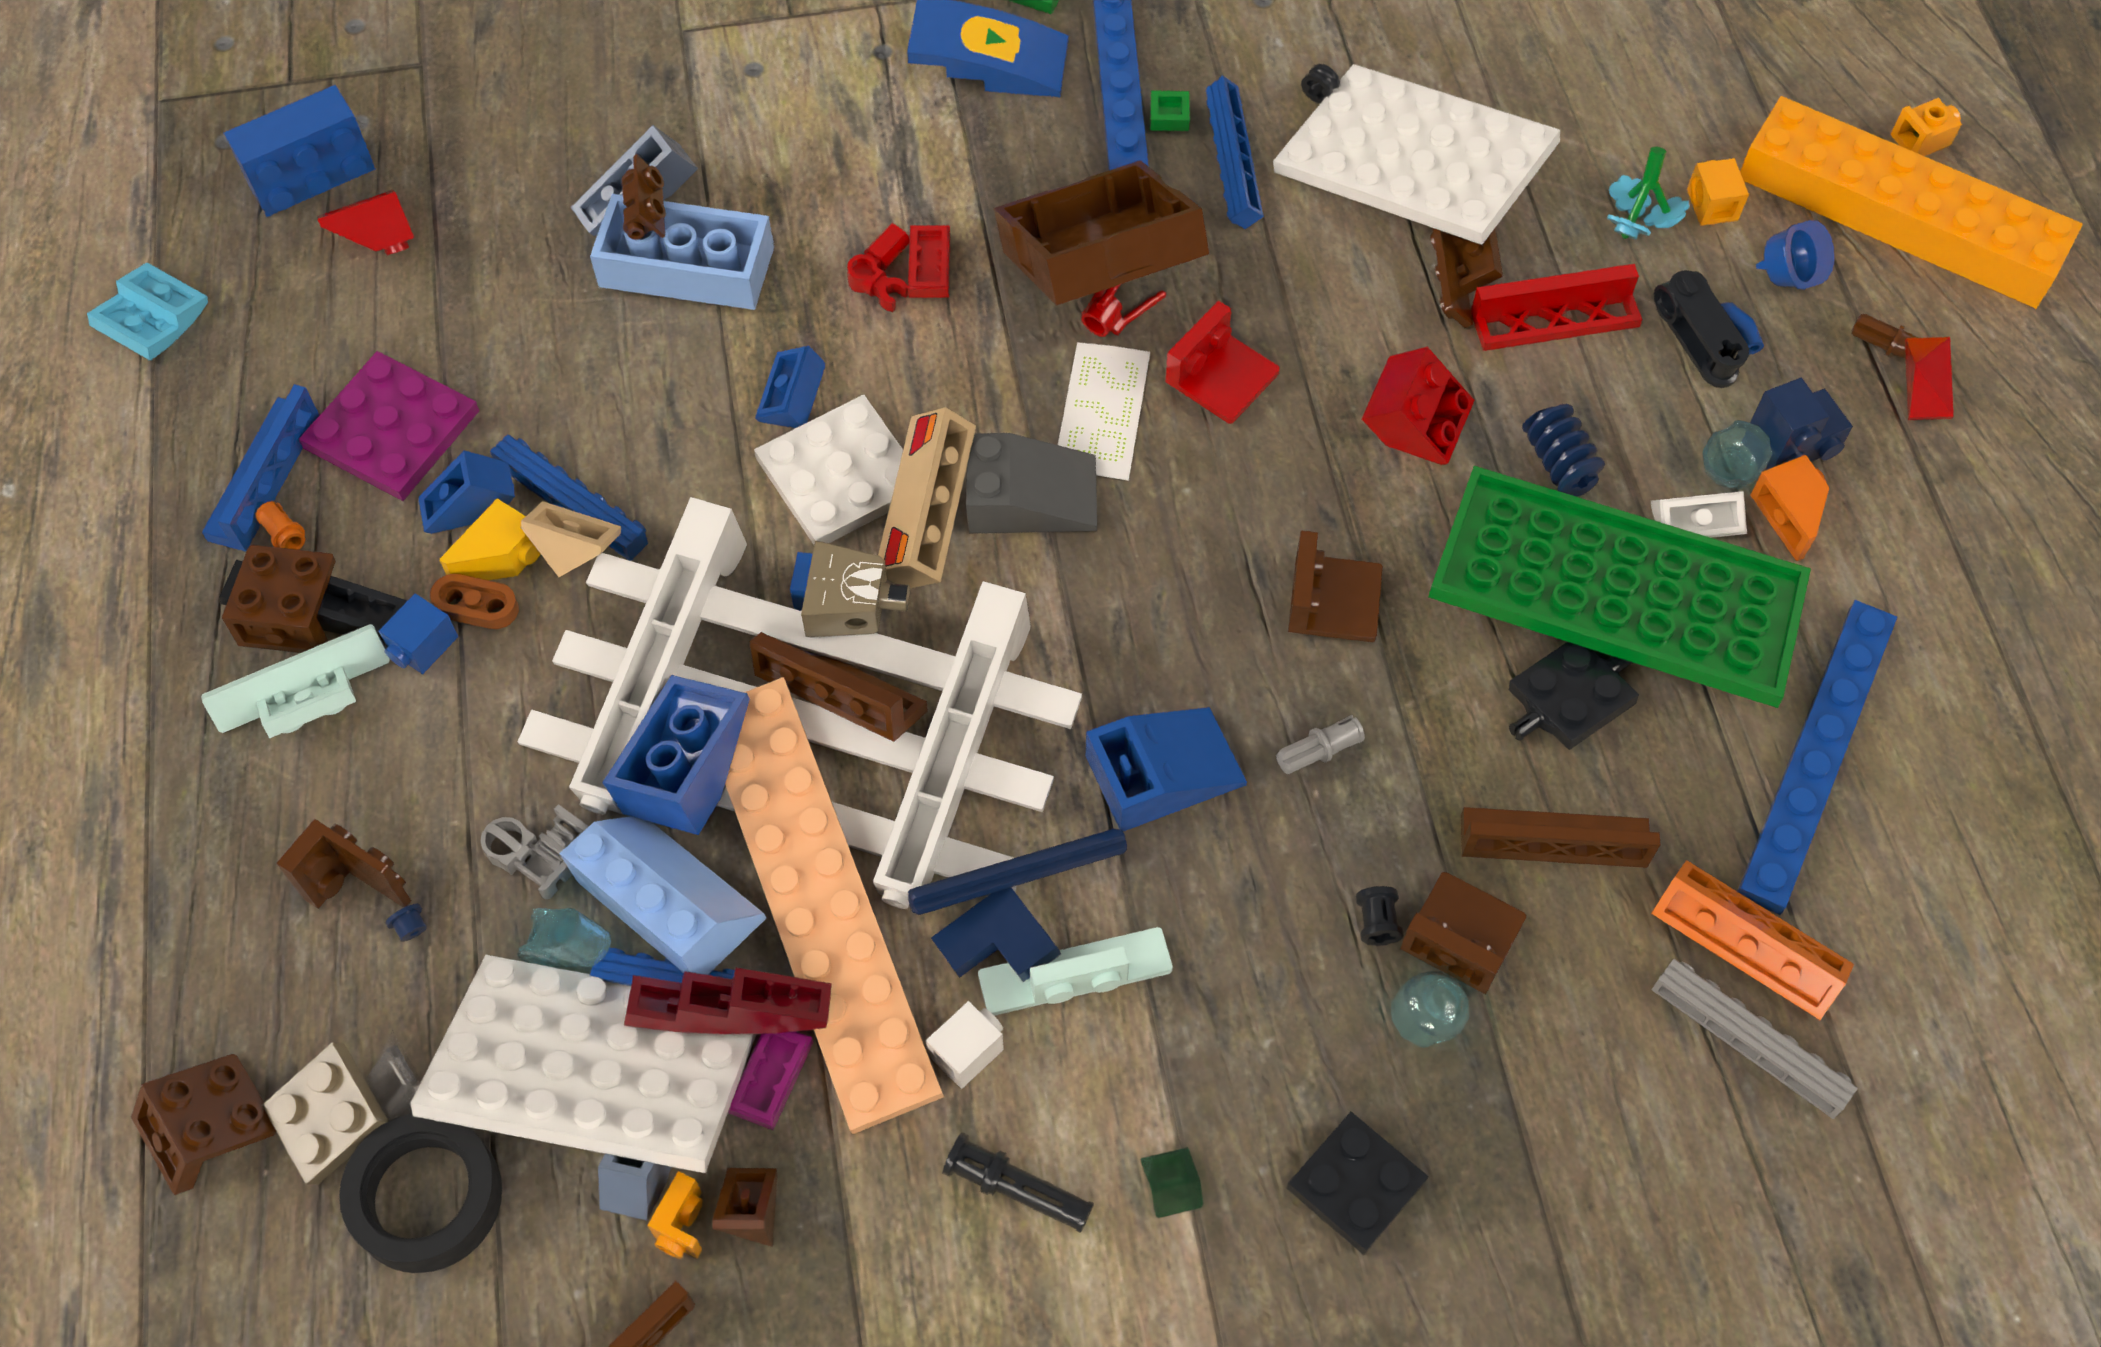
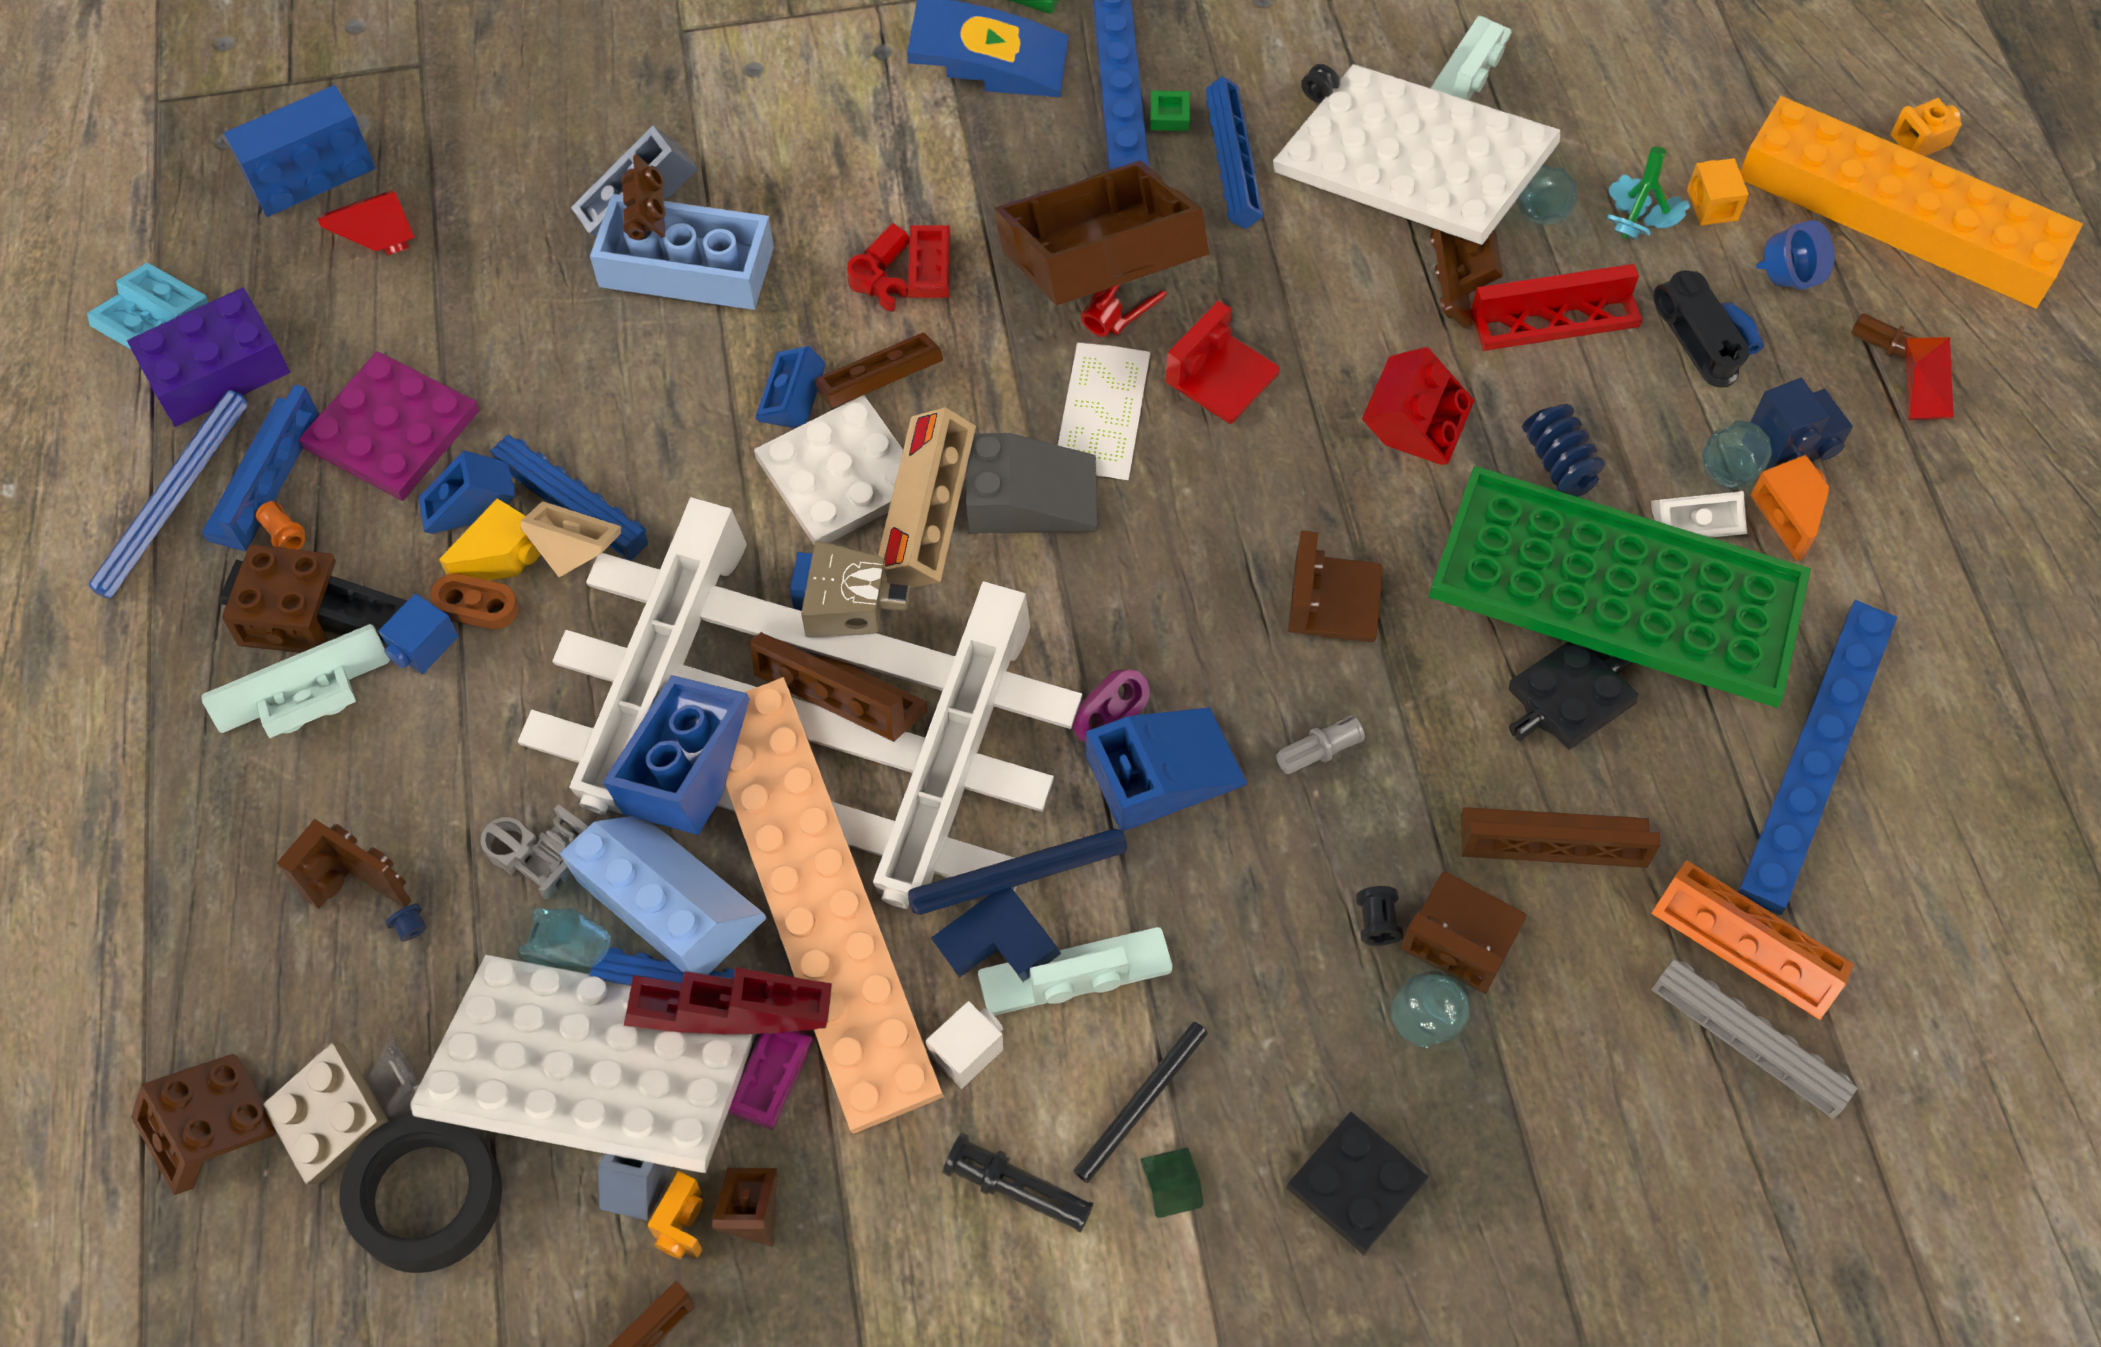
(167, 495): none -> axle
(206, 354): none -> dark purple brick
(878, 370): none -> reddish brown tile
(1106, 703): none -> magenta plate
(1140, 1102): none -> black piece
(1473, 58): none -> light aqua bracket
(1548, 196): none -> clear light blue hair

